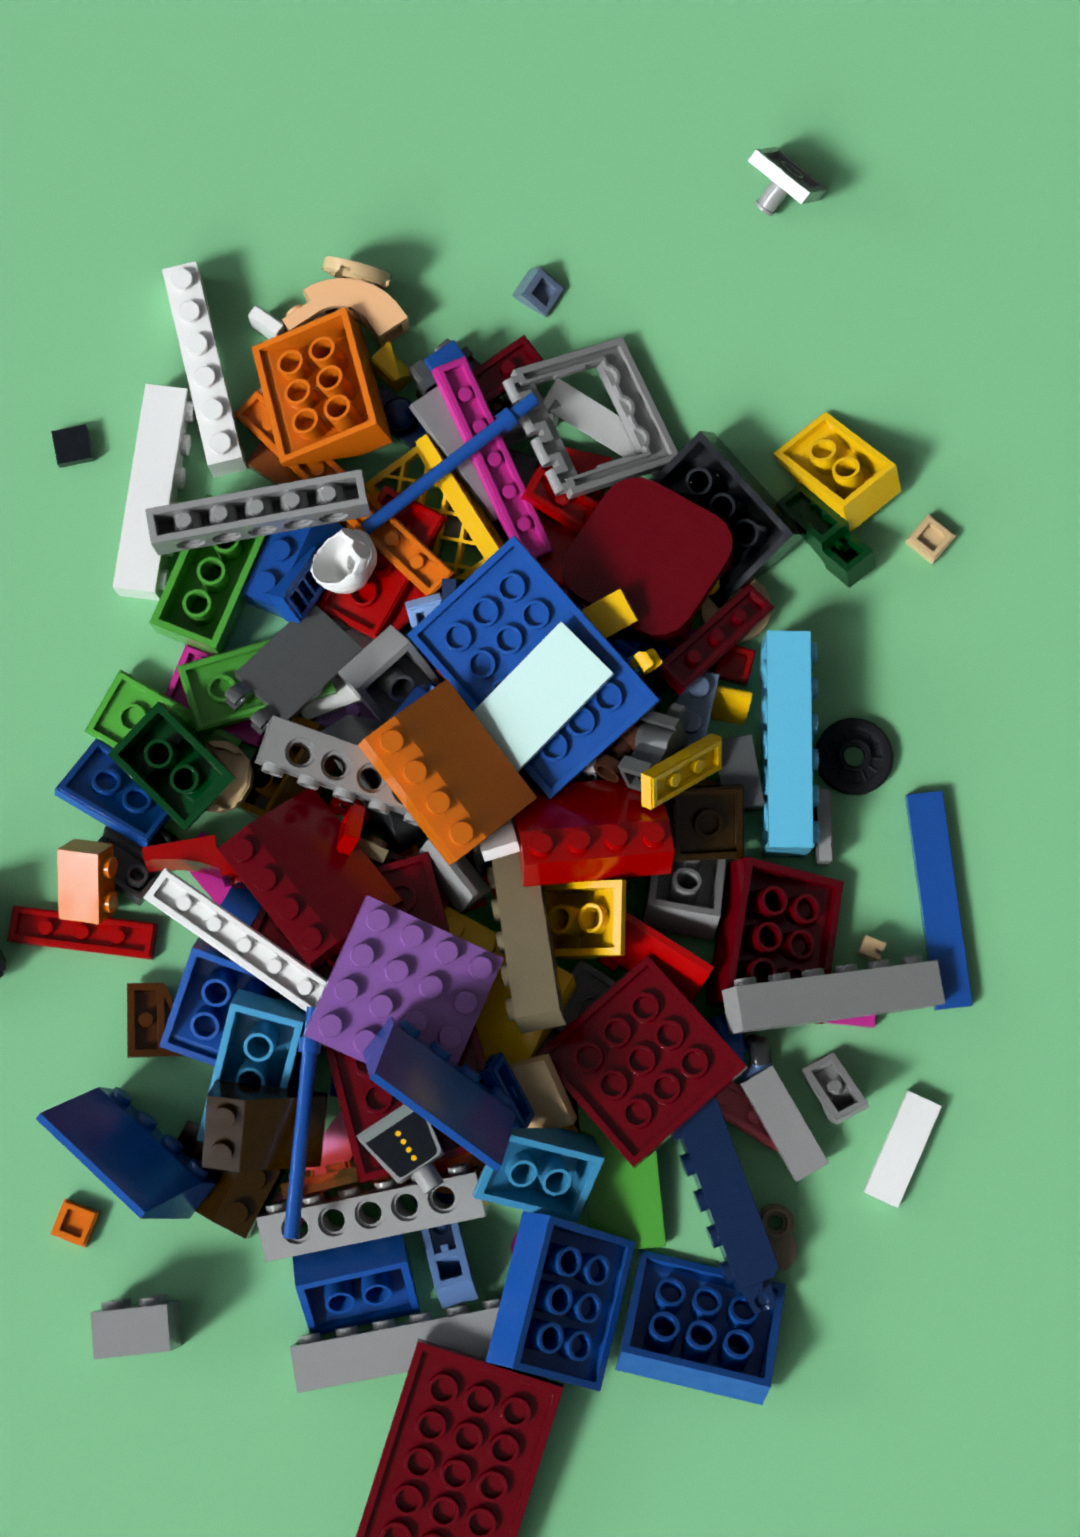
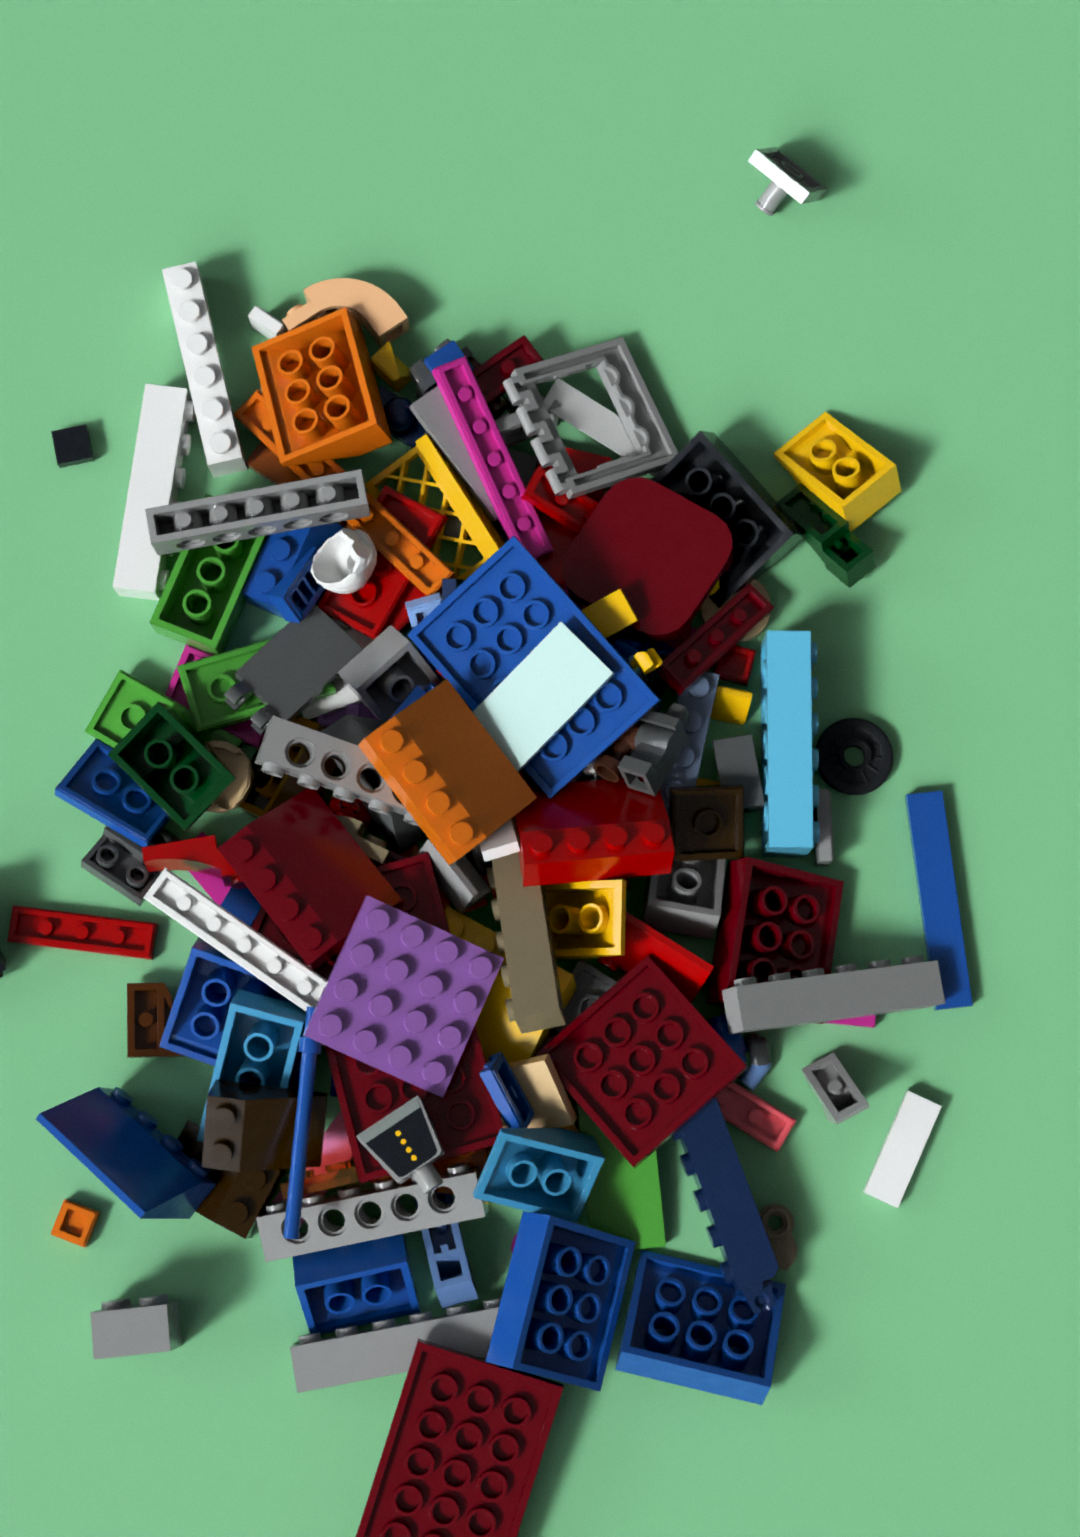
(86, 881): brick -> none
(350, 829): red tile -> none
(351, 269): tan tile -> none
(441, 1090): blue slope -> none
(506, 420): blue bar -> none
(538, 291): sand blue slope -> none
(681, 771): yellow tile -> none
(784, 1123): light grey tile -> none
(871, 948): tan piece -> none
(930, 539): tan tile -> none

